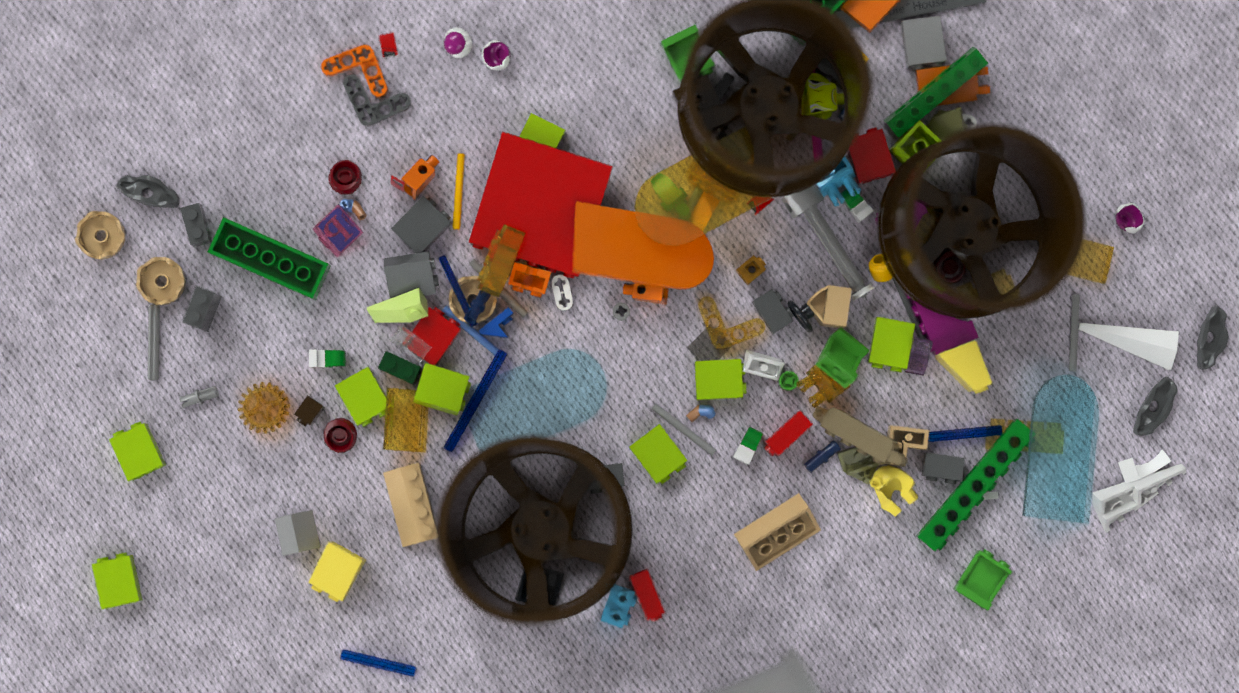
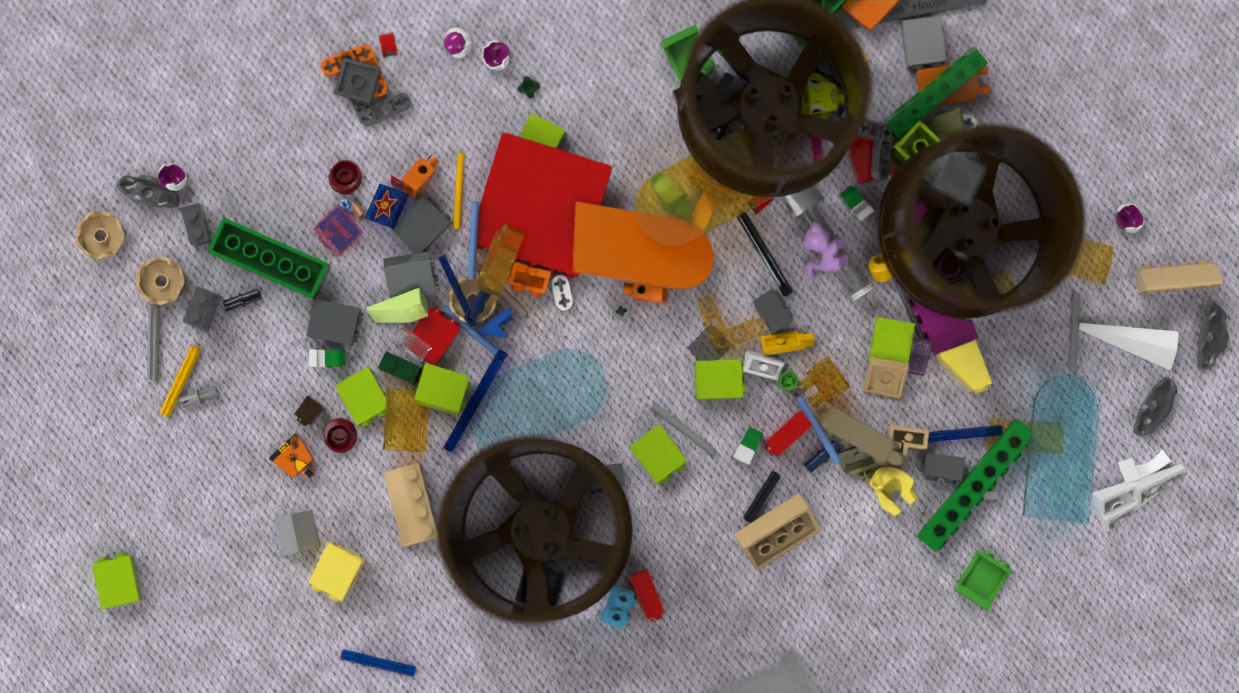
(137, 451): lime brick -> none
(172, 177): none -> magenta hair
(180, 381): none -> yellow axle
(242, 299): none -> black axle
(267, 416): clear yellow gear -> none
(294, 458): none -> orange torso
(334, 322): none -> dark grey brick
(357, 81): none -> dark grey tile
(386, 206): none -> clear blue tile
(473, 239): none -> medium blue bar
(527, 81): none -> dark green plate
(701, 410): arm -> none
(749, 277): pearl gold brick -> none
(761, 497): none -> black axle
(765, 254): none -> black axle
(786, 342): none -> yellow hinge
(818, 430): none -> medium blue piece
(820, 240): none -> lavender animal
(827, 306): tan piece -> none
(841, 175): medium azure brick -> none
(841, 357): bright green panel -> none
(882, 139): none -> dark grey beam
(885, 377): none -> tan tile
(958, 177): none -> dark grey tile
(1178, 277): none -> tan slope

